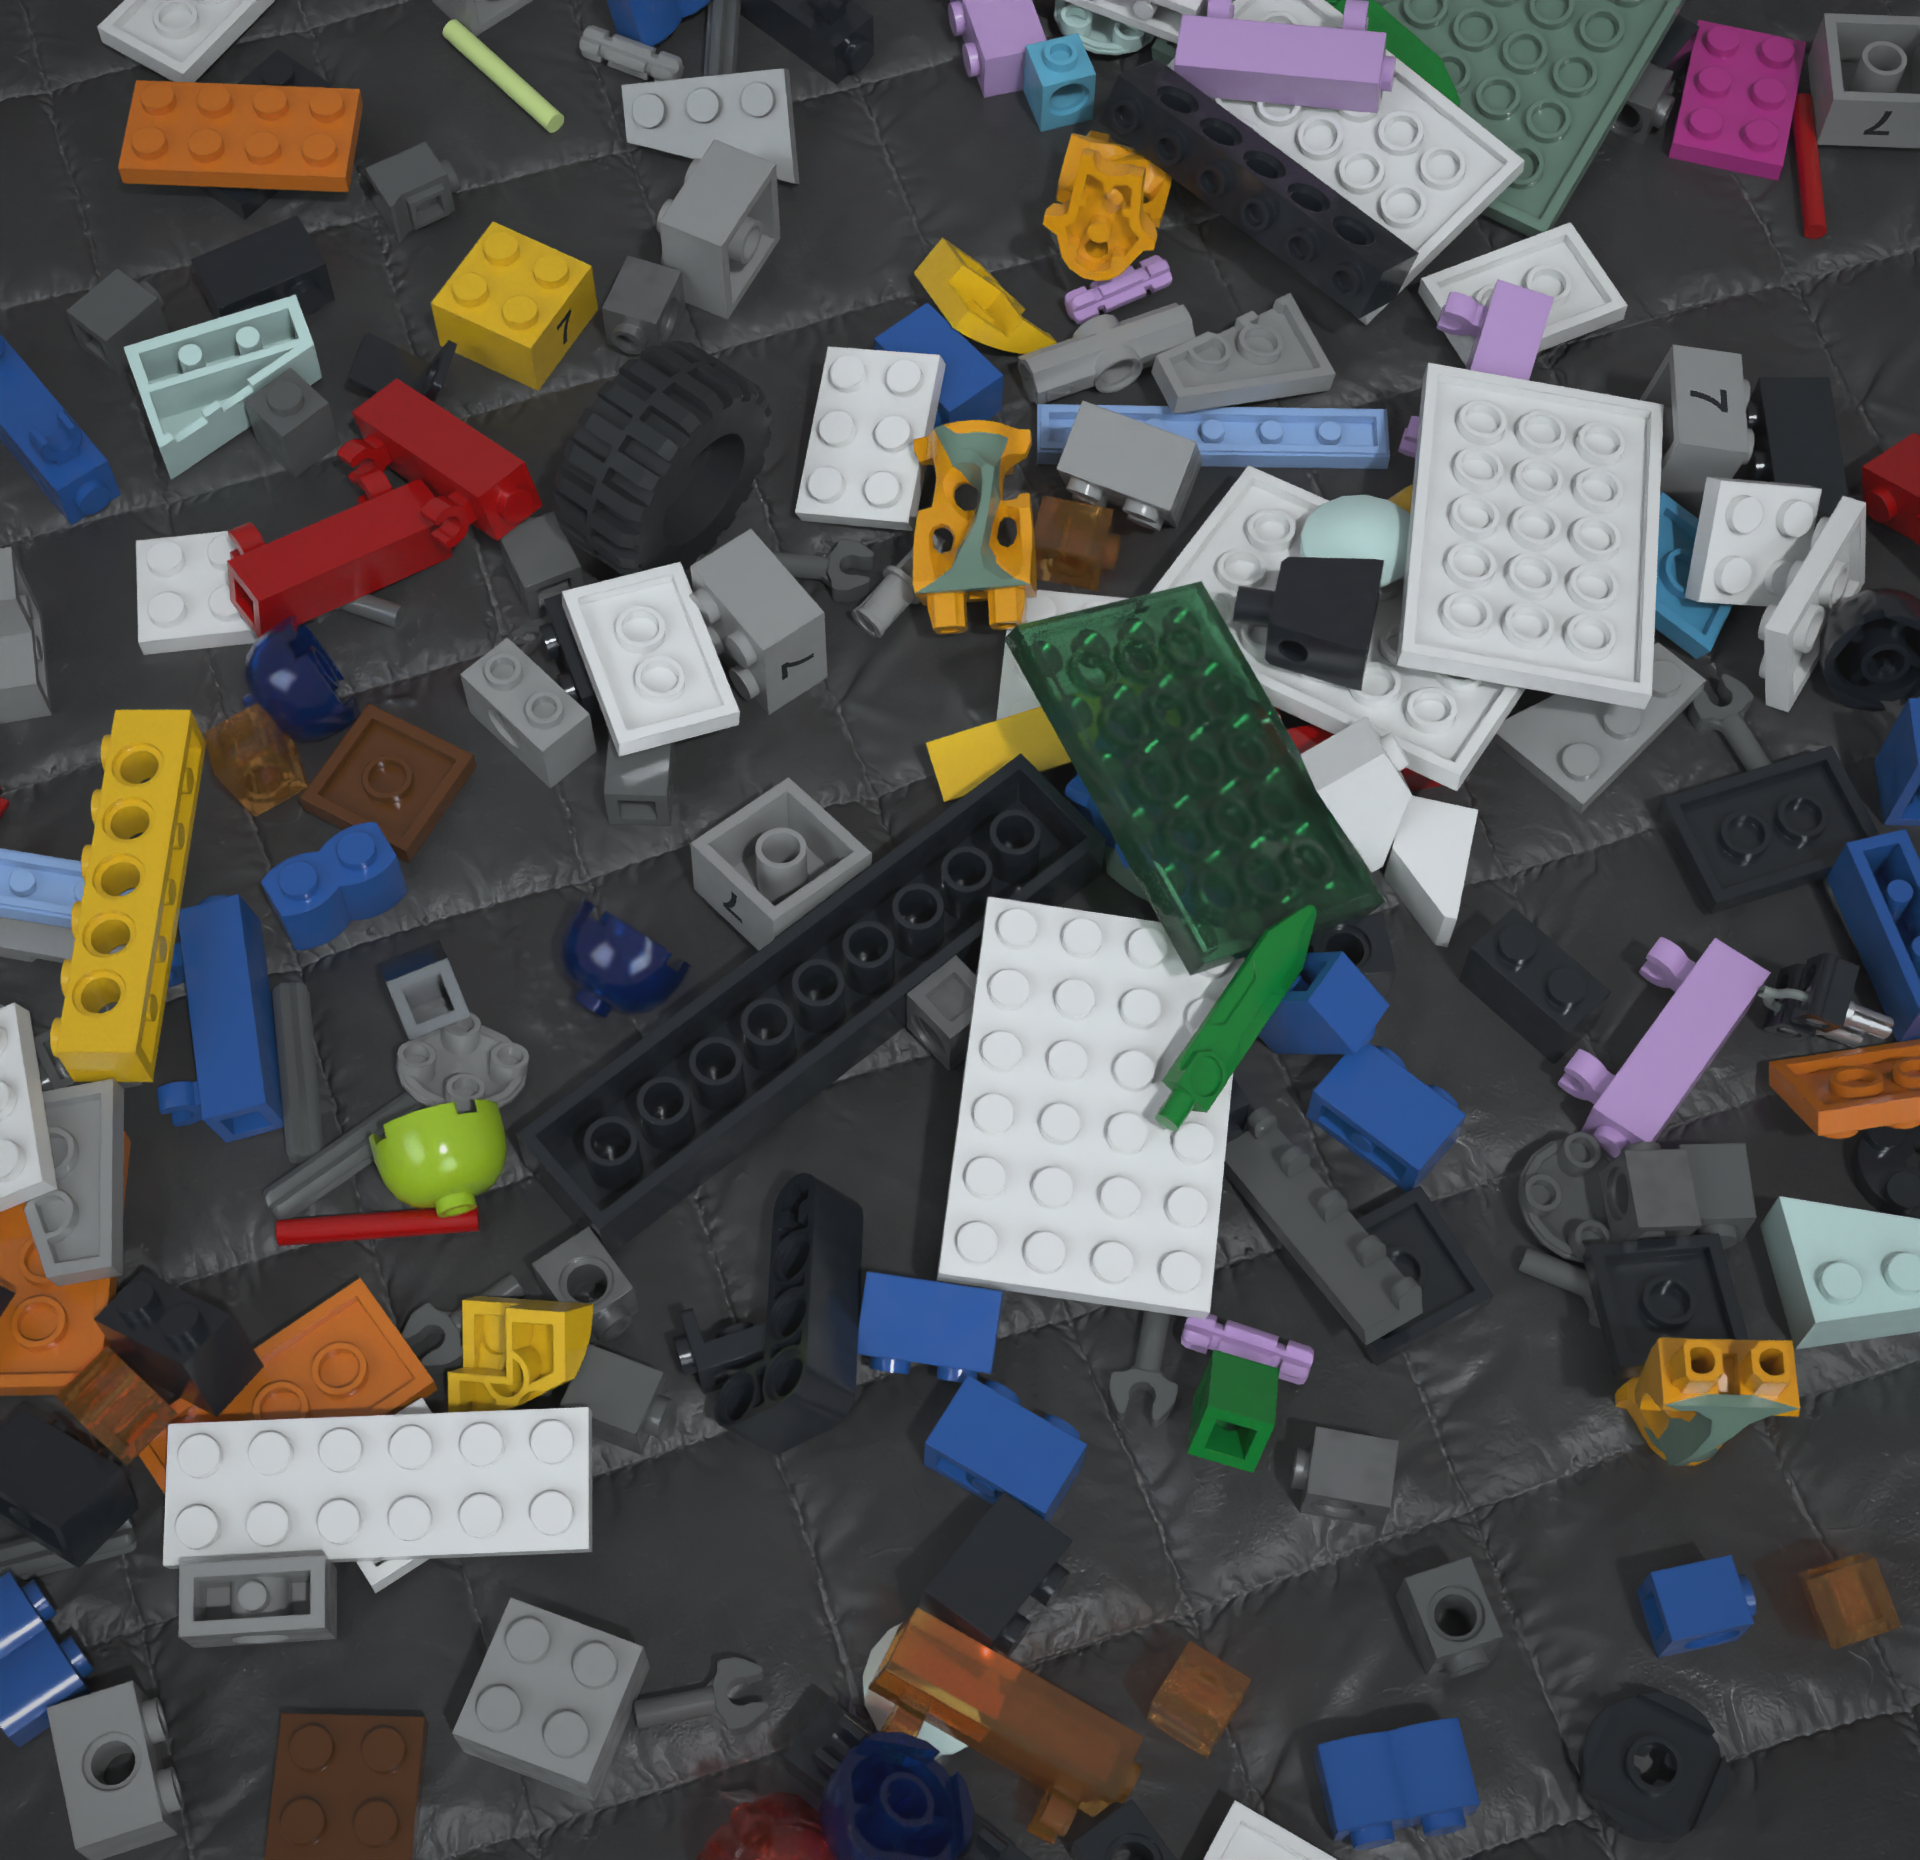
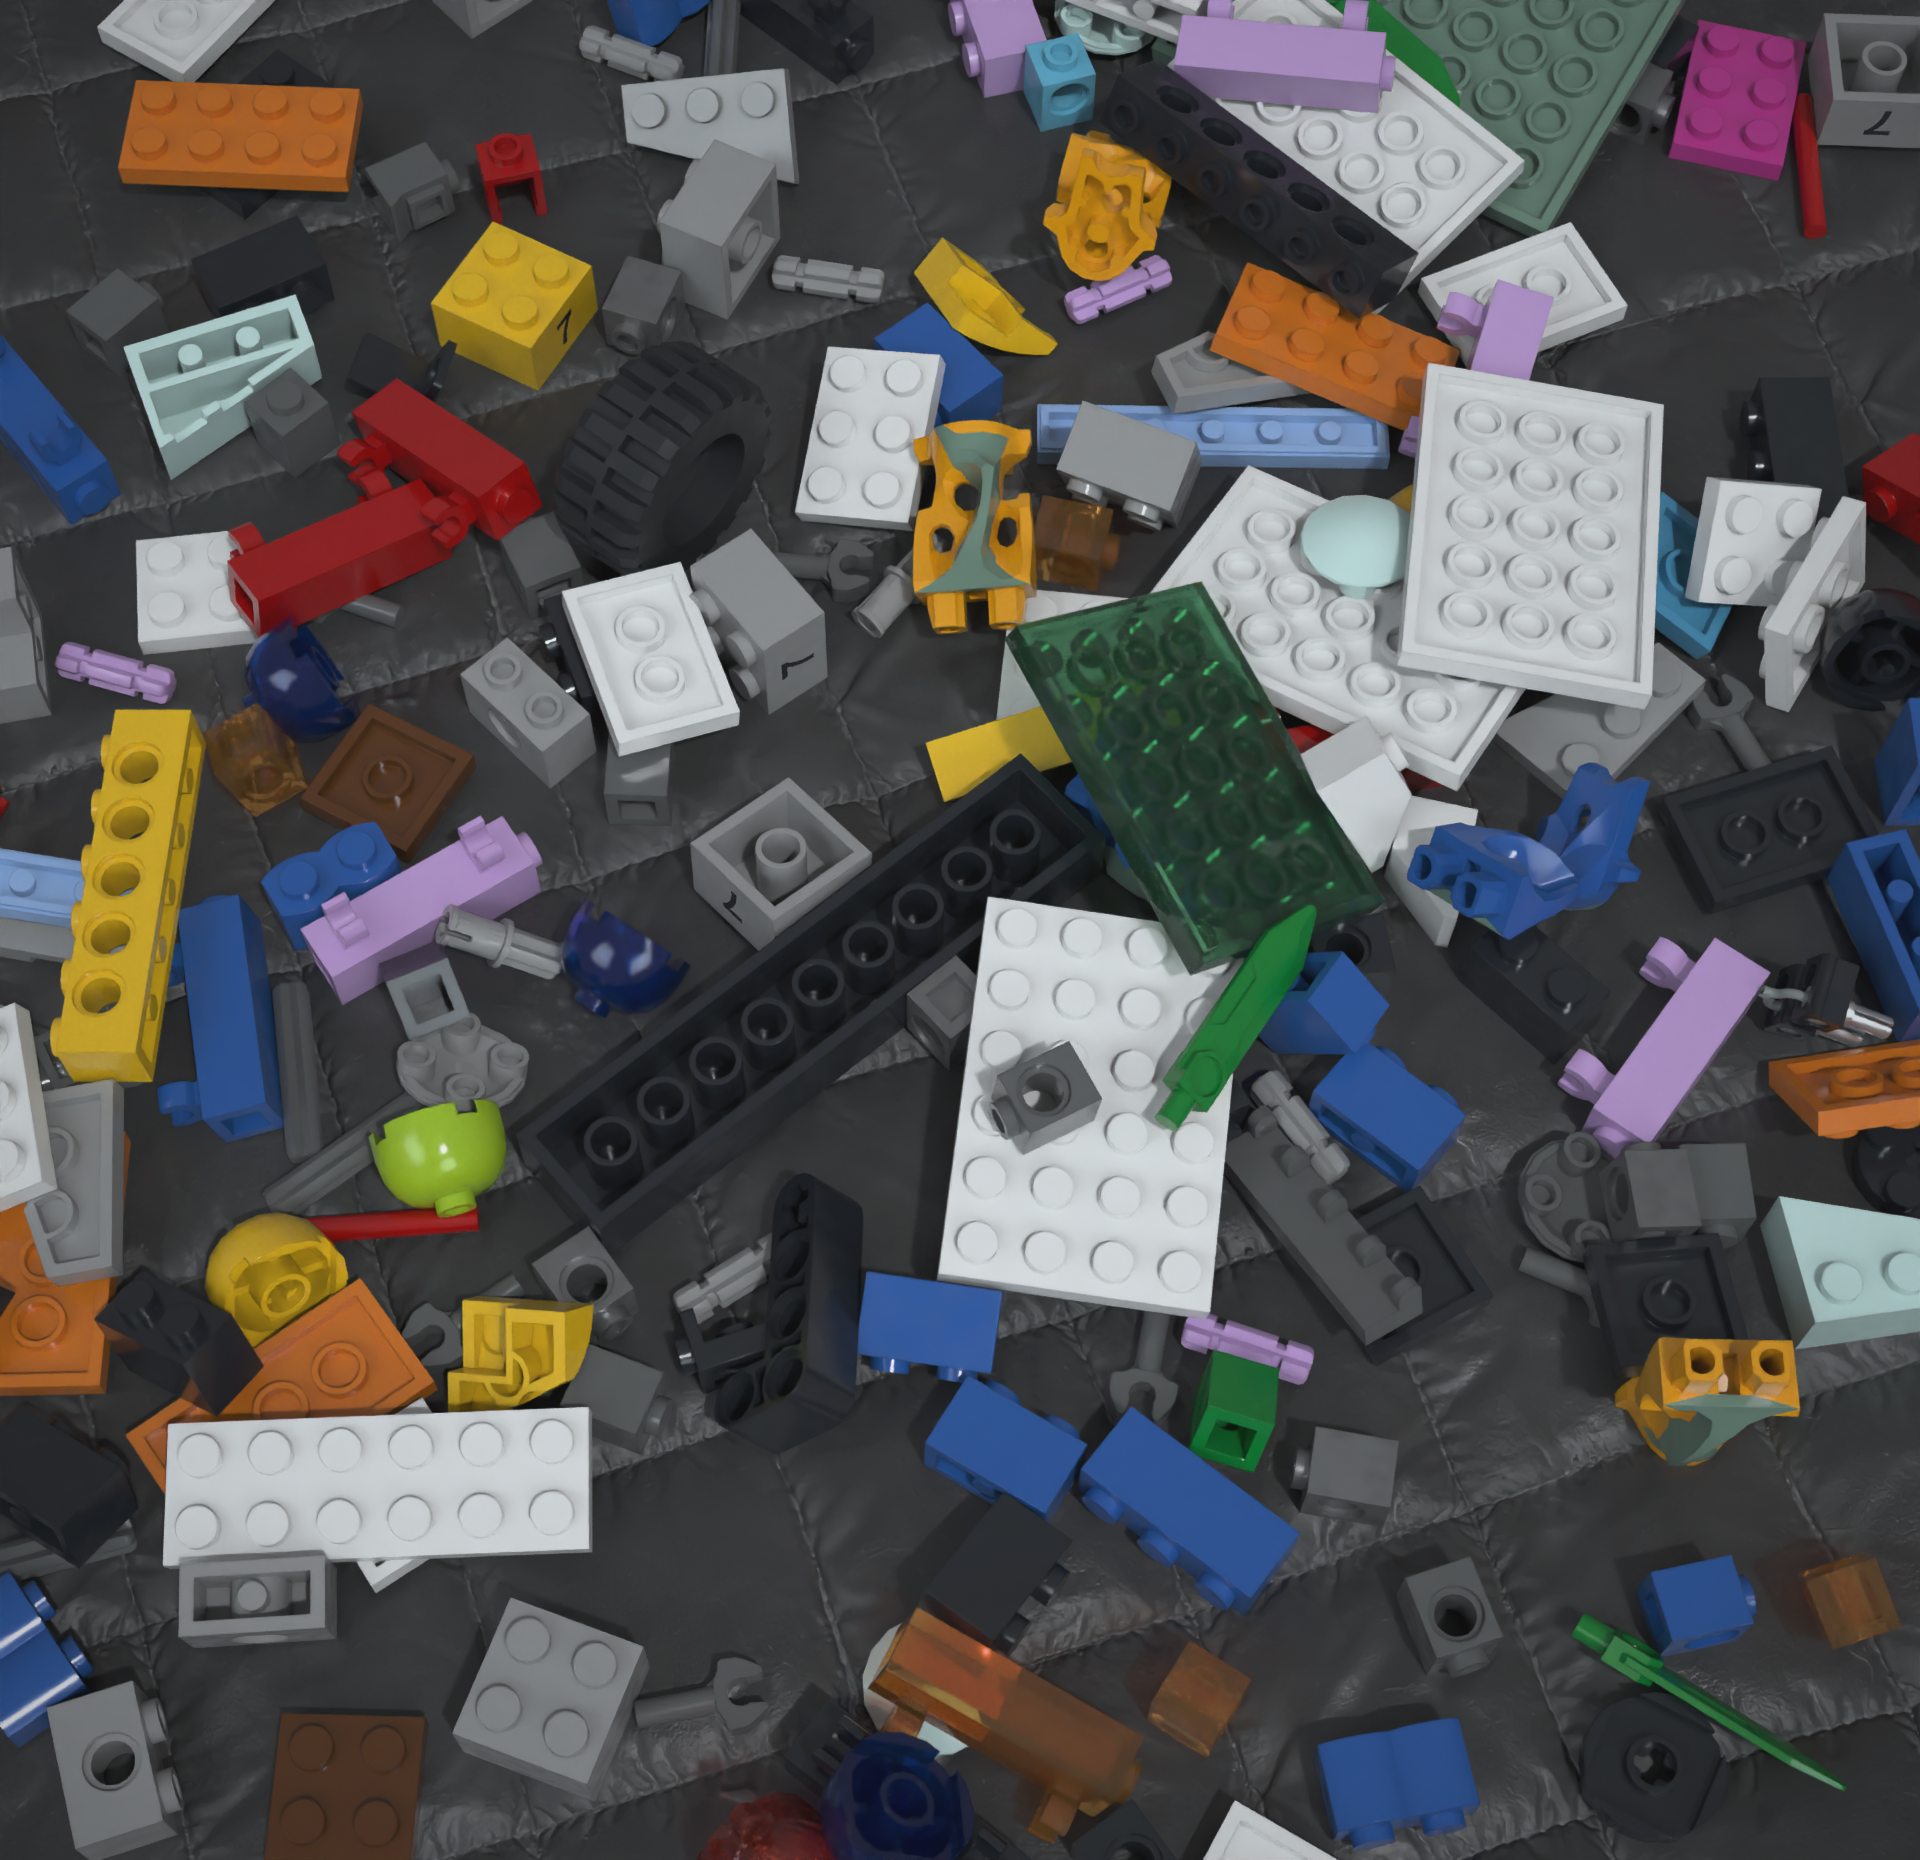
(116, 672): none -> lavender axle
(116, 1405): clear orange brick -> none
(273, 1273): none -> yellow cylinder
(479, 873): none -> lavender brick
(499, 942): none -> light grey axle
(503, 76): yellowish green bar -> none
(509, 162): none -> red window
(726, 1281): none -> light grey axle
(828, 279): none -> light grey axle
(1060, 1076): none -> dark grey brick
(1103, 353): light grey piece -> none
(1186, 1512): none -> blue brick
(1300, 1125): none -> light grey axle
(1317, 616): black torso -> none
(1326, 348): none -> orange plate
(1518, 881): none -> blue hips
(1646, 1666): none -> green piece
(1701, 420): light grey brick -> none

